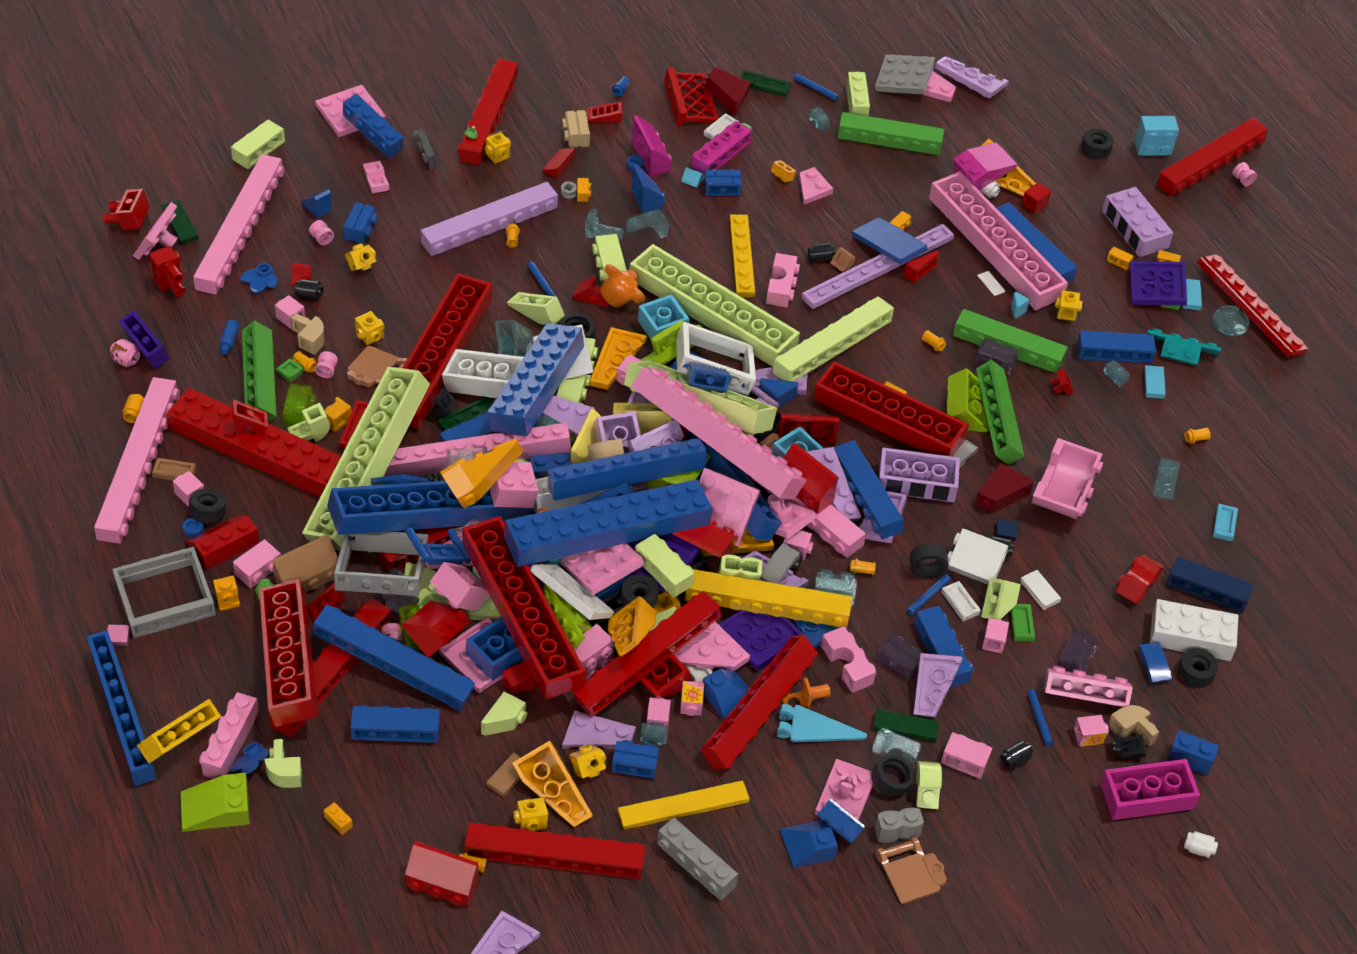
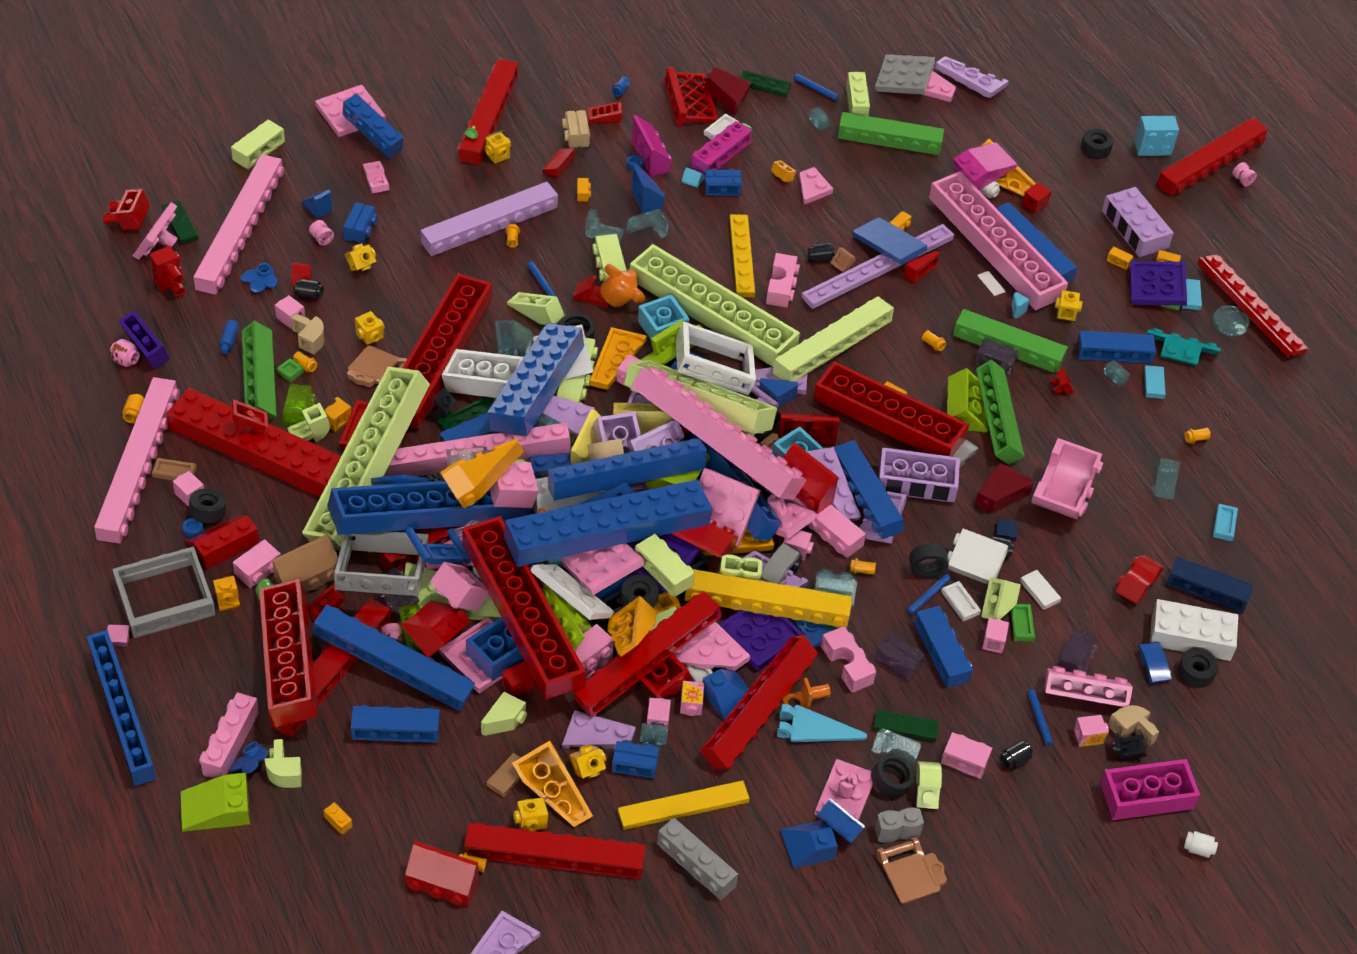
(178, 731): yellow brick -> none
(326, 364): bright pink wheel -> none
(424, 146): dark grey hinge -> none
(568, 186): light grey bush -> none
(708, 377): blue brick -> none
(933, 682): lavender wing -> none
(1197, 751): blue brick -> none

